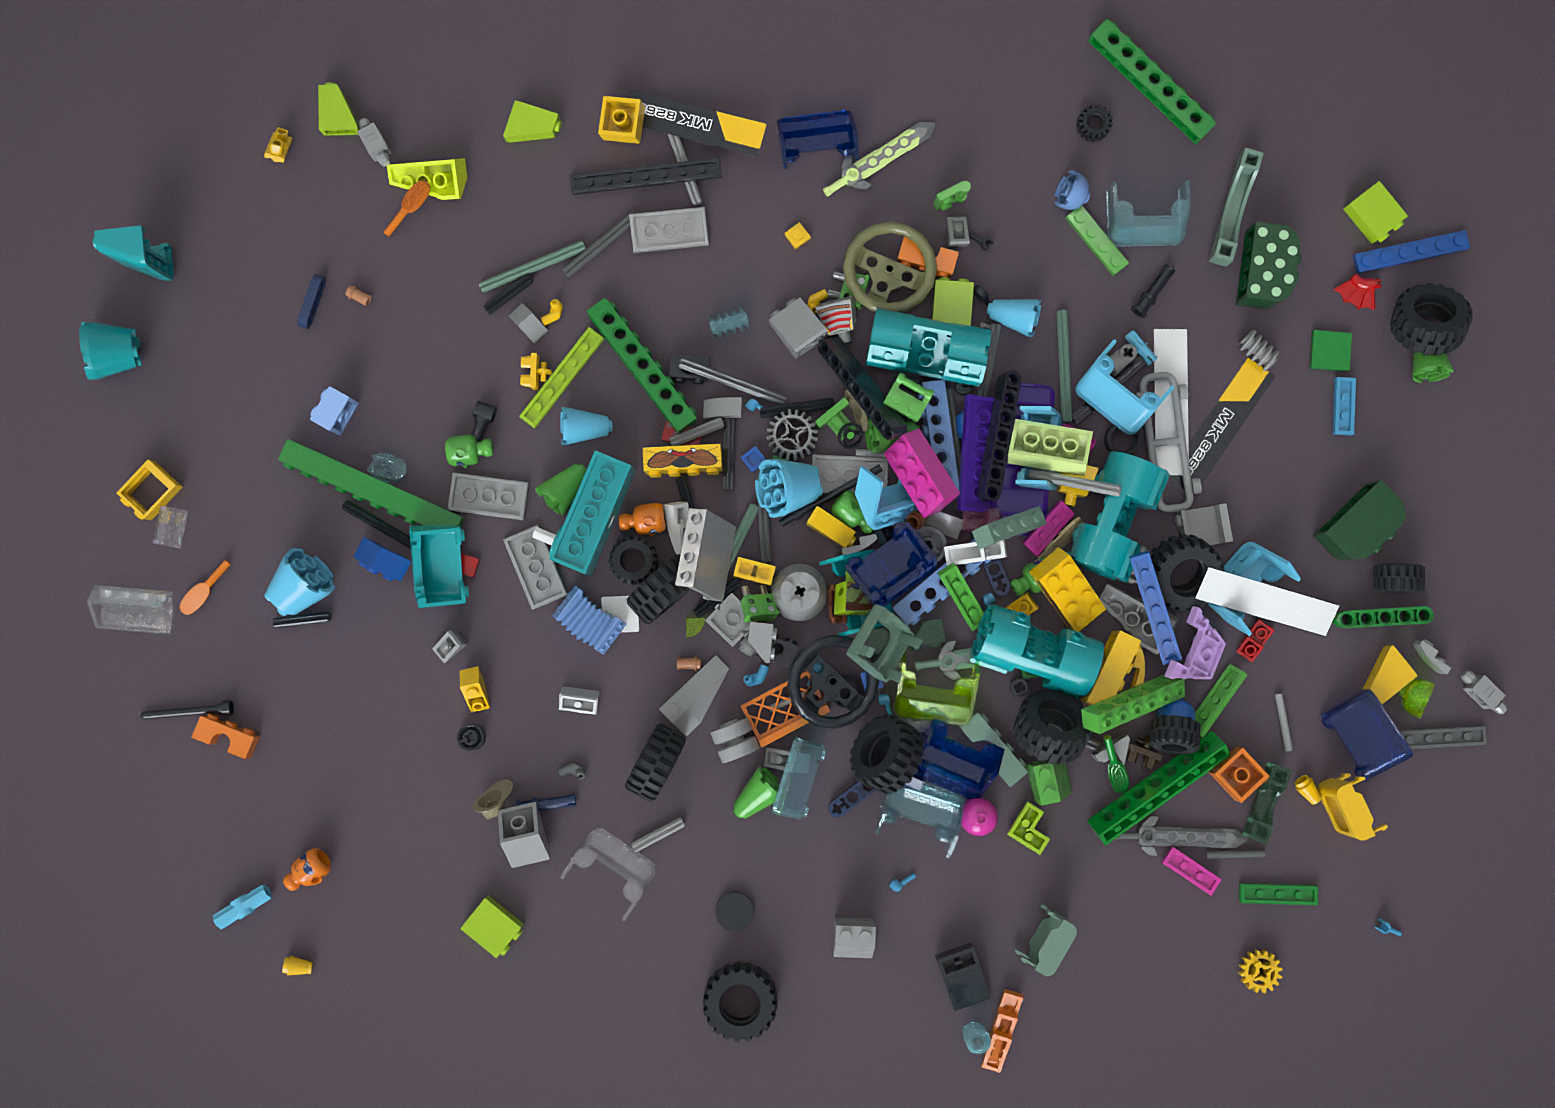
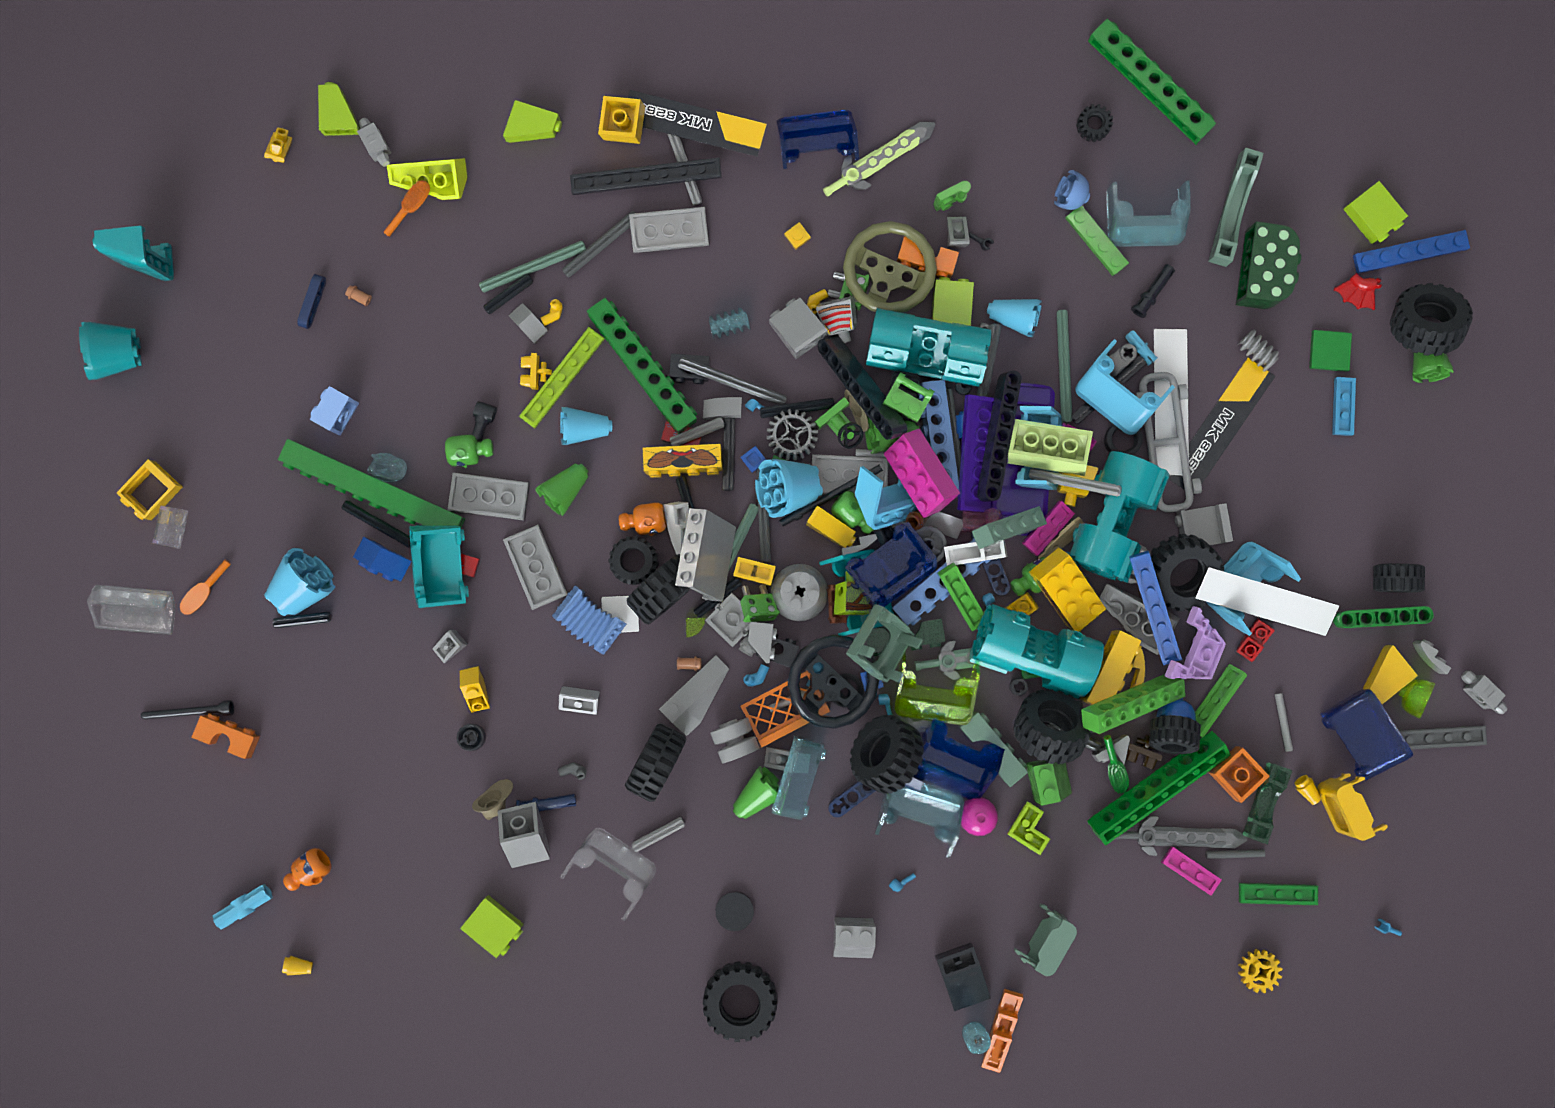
(591, 515): teal piece -> none
(981, 294): black piece -> none
(1363, 523): dark green brick -> none

